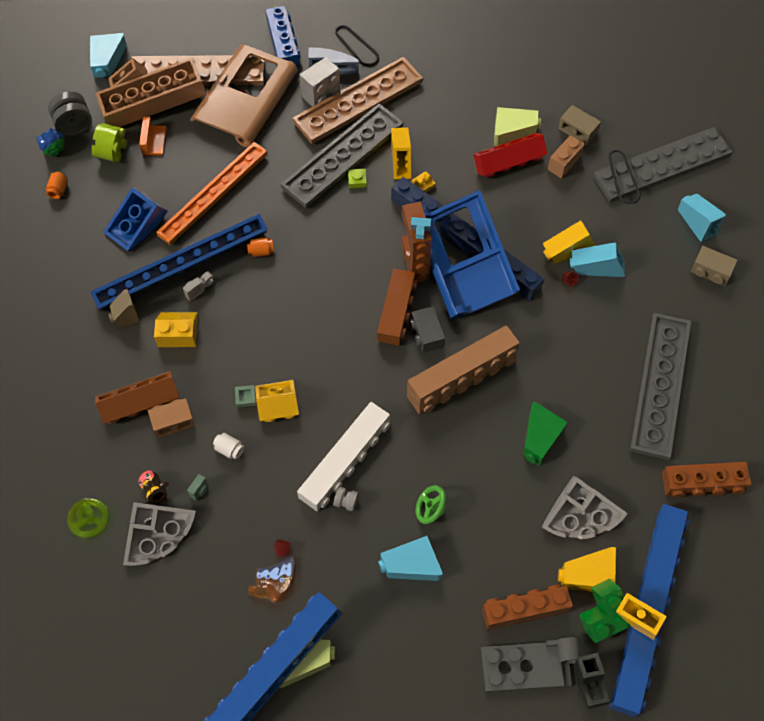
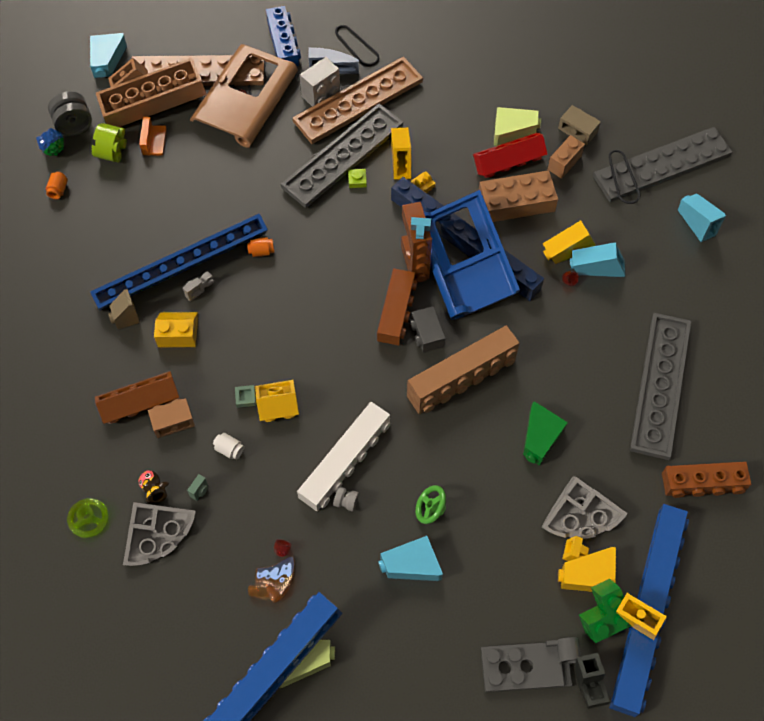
(134, 219): blue slope -> none
(211, 193): orange plate -> none
(519, 196): none -> medium nougat brick
(526, 608): dark orange brick -> none
(574, 549): none -> yellow tile
(713, 265): dark tan brick -> none

